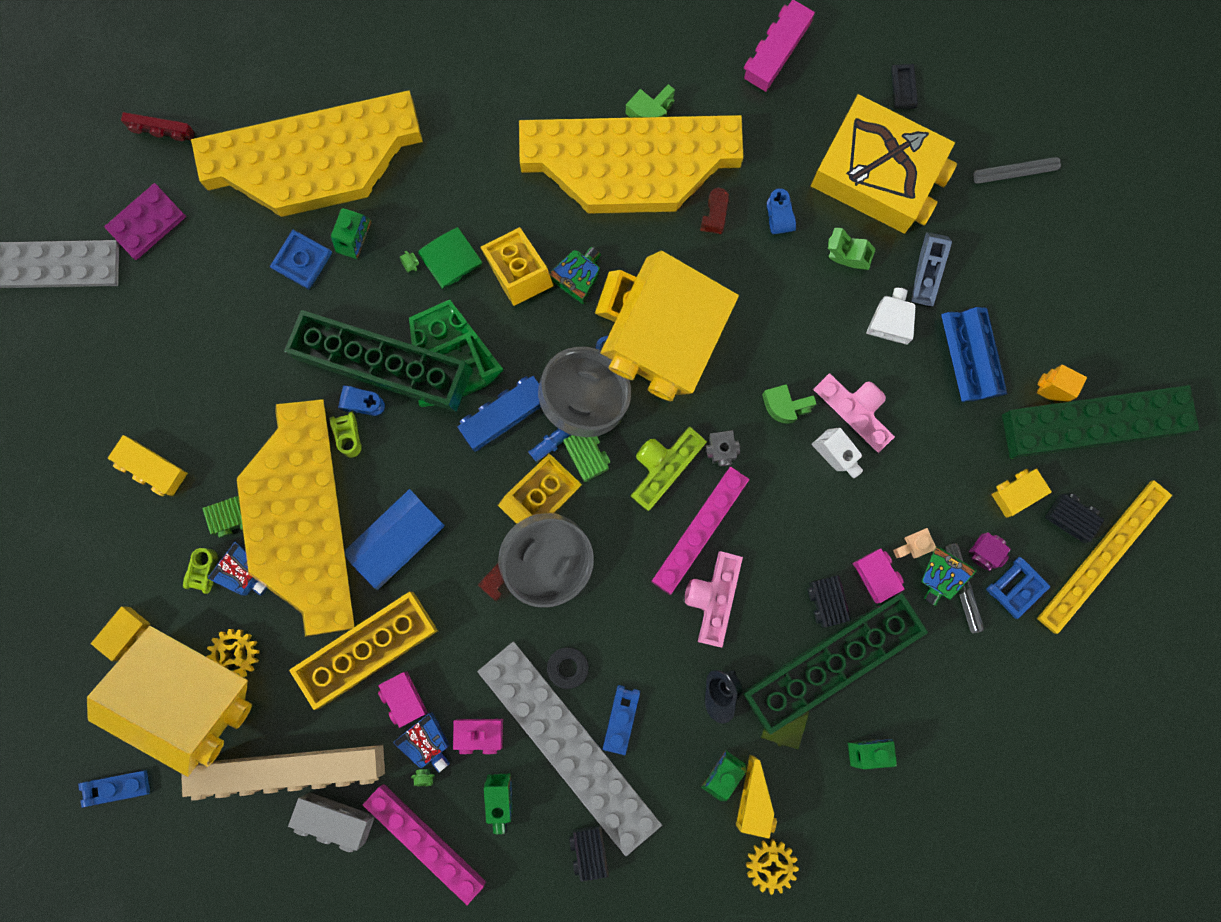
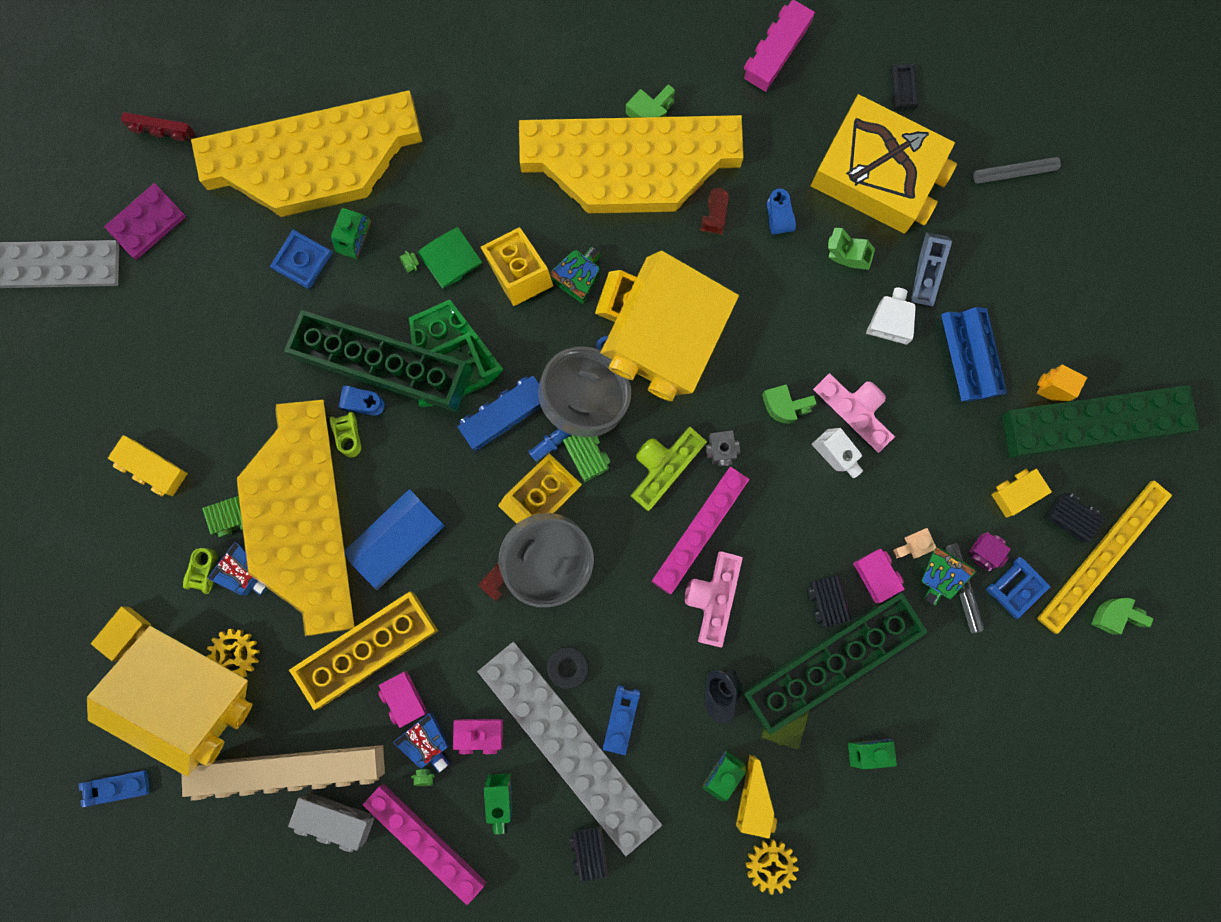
(1114, 614): none -> bright green brick

